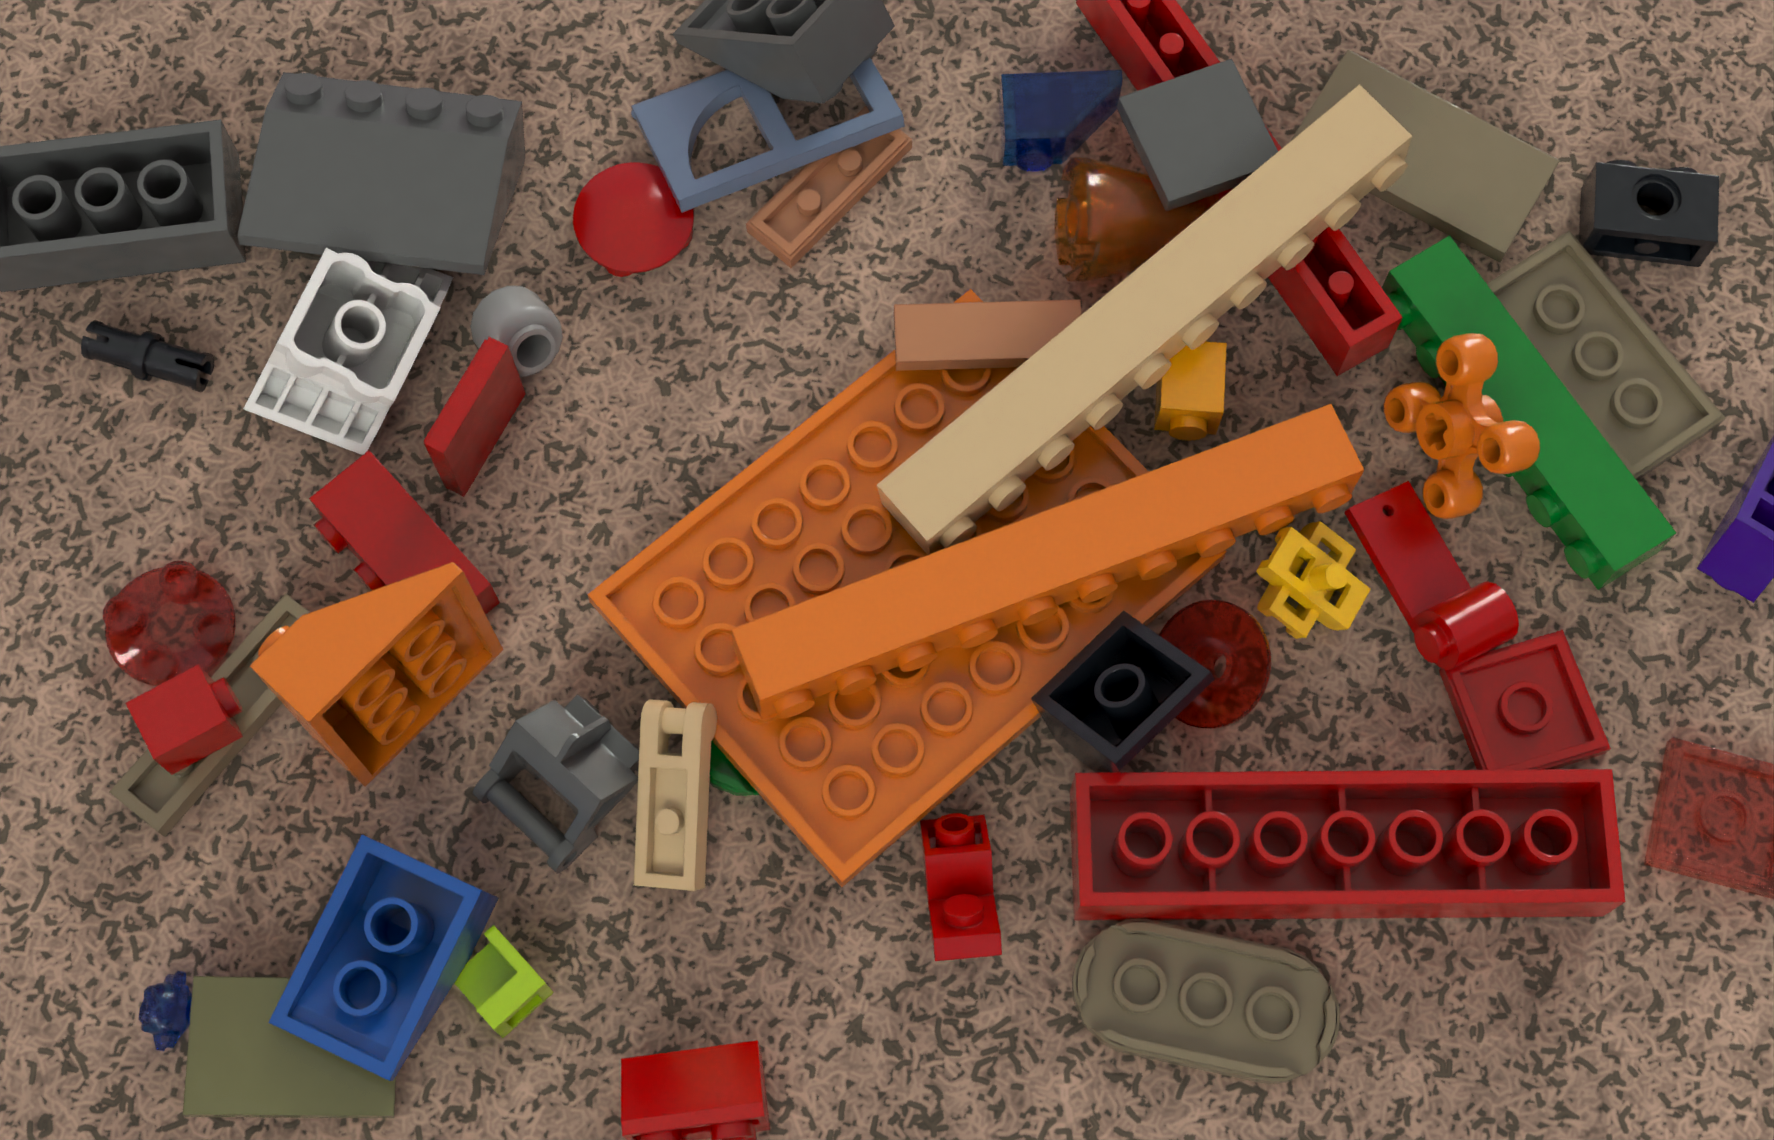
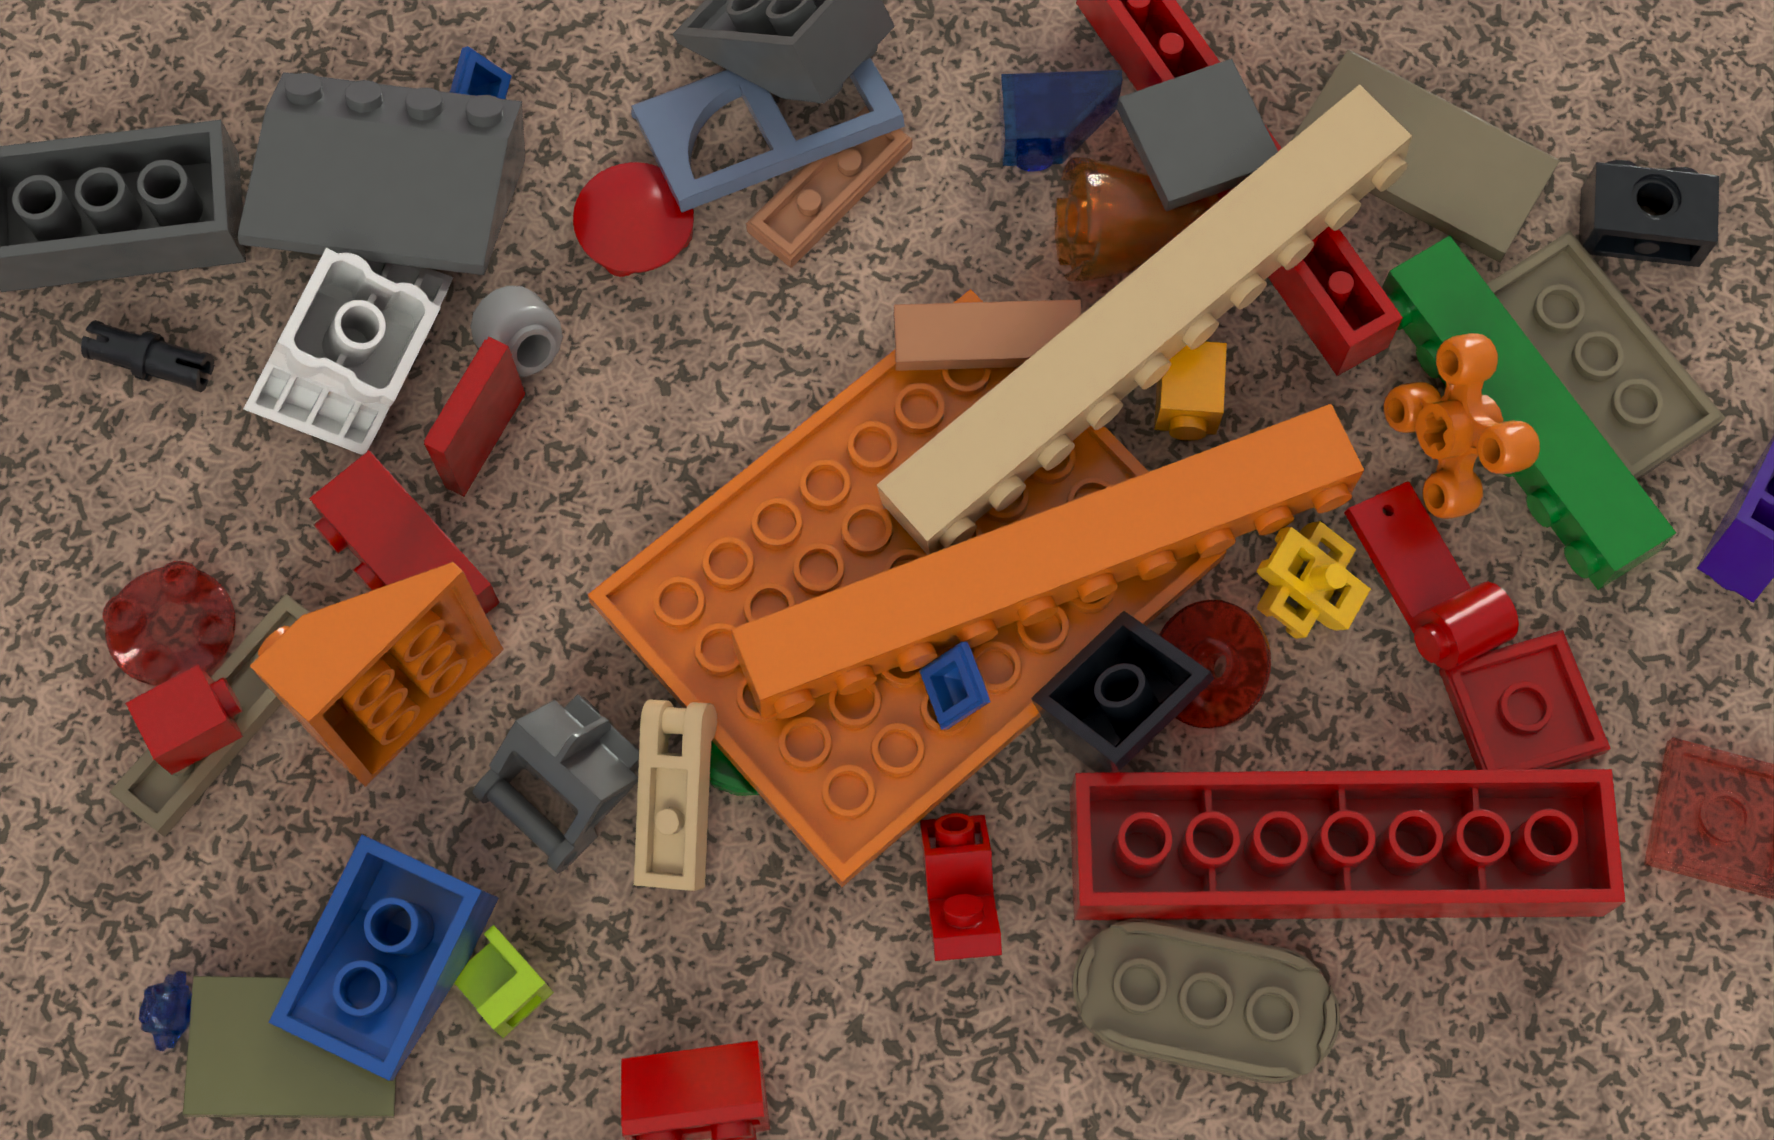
(479, 76): none -> blue slope
(954, 685): none -> blue slope

